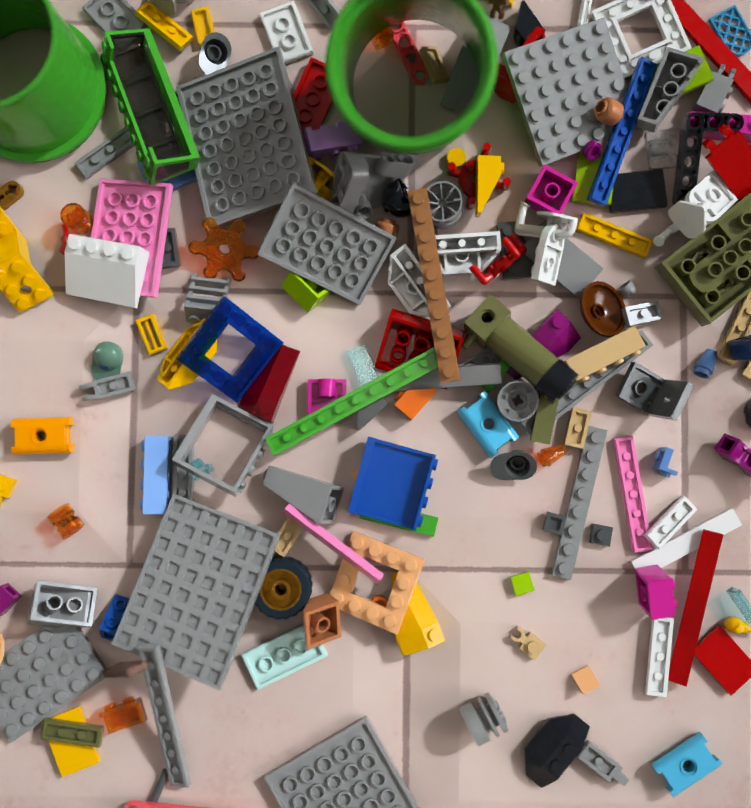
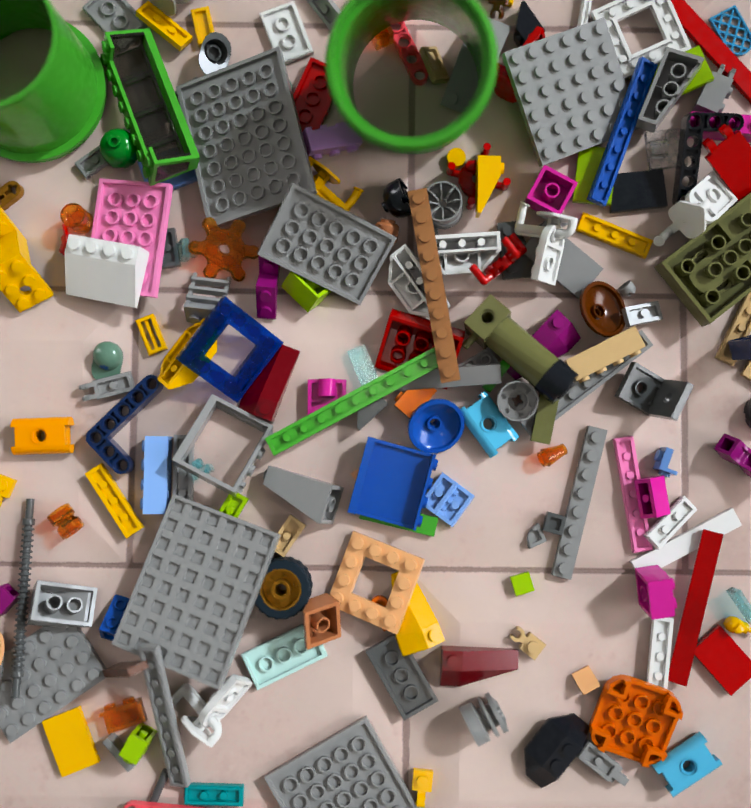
(17, 671): none -> dark grey hose
(72, 732): olive tile -> none
(114, 500): none -> yellow plate
(115, 745): none -> light grey tile
(118, 148): none -> green cylinder
(120, 421): none -> dark blue beam
(137, 743): none -> lime brick
(184, 252): none -> clear light blue tile
(212, 712): none -> white plate
(214, 794): none -> teal tile
(234, 505): none -> lime plate
(267, 289): none -> magenta arch
(333, 543): bright pink tile -> none
(363, 177): light grey panel -> none
(401, 677): none -> dark grey plate
(421, 783): none -> yellow plate
(441, 433): none -> blue dish
(448, 499): none -> light blue slope
(471, 664): none -> dark red wedge
(513, 466): dark grey piece -> none
(535, 536): none -> light grey tile
(577, 428): tan plate -> none
(592, 150): magenta tile -> none
(601, 534): dark grey plate -> none
(609, 111): nougat head -> none
(634, 719): none -> orange tile
(652, 497): none -> dark pink brick
(705, 364): medium blue cone -> none

